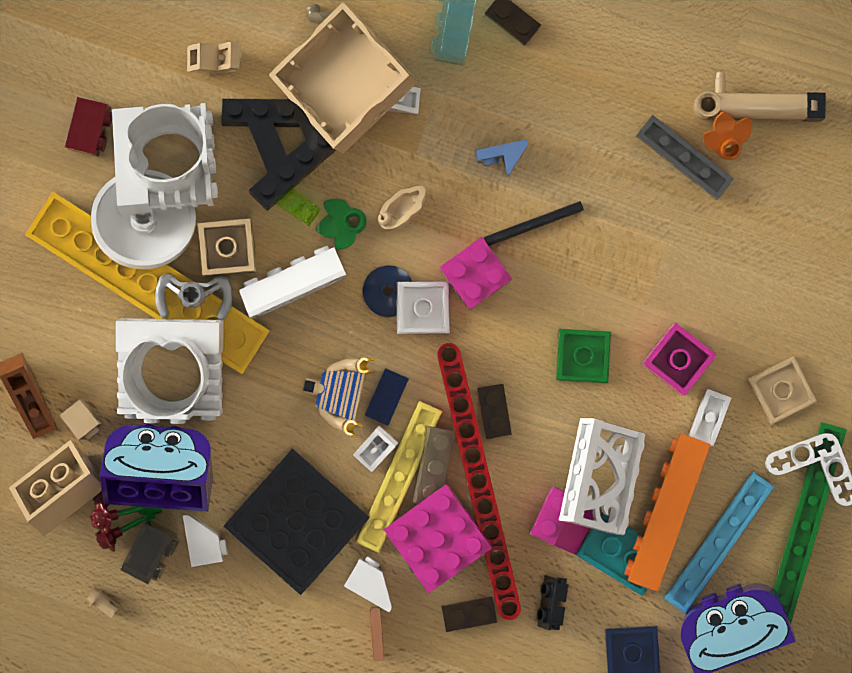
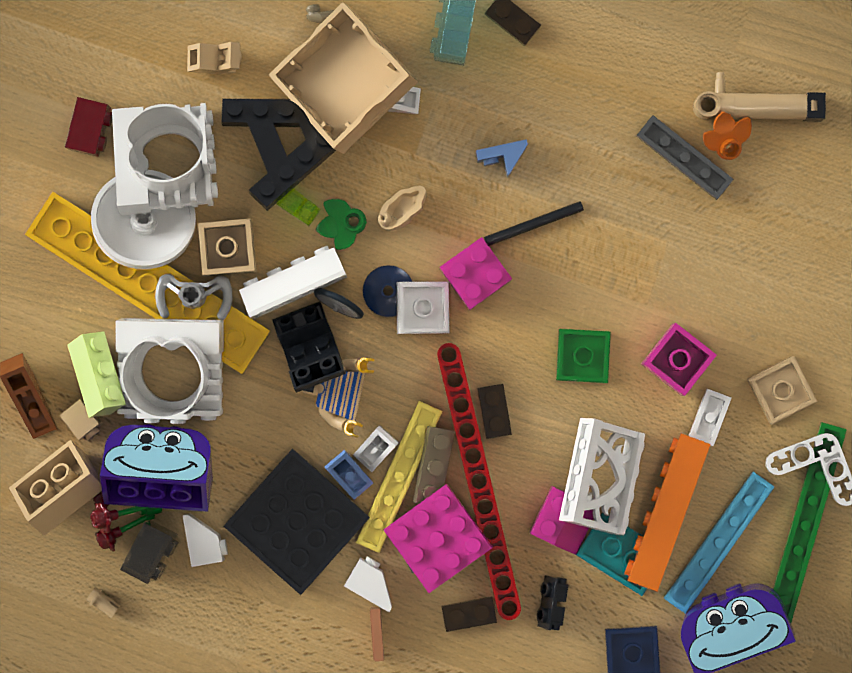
(96, 374): none -> yellowish green brick
(309, 347): none -> black slope
(338, 303): none -> wheel
(349, 474): none -> medium blue slope
(386, 397): clear blue tile -> none

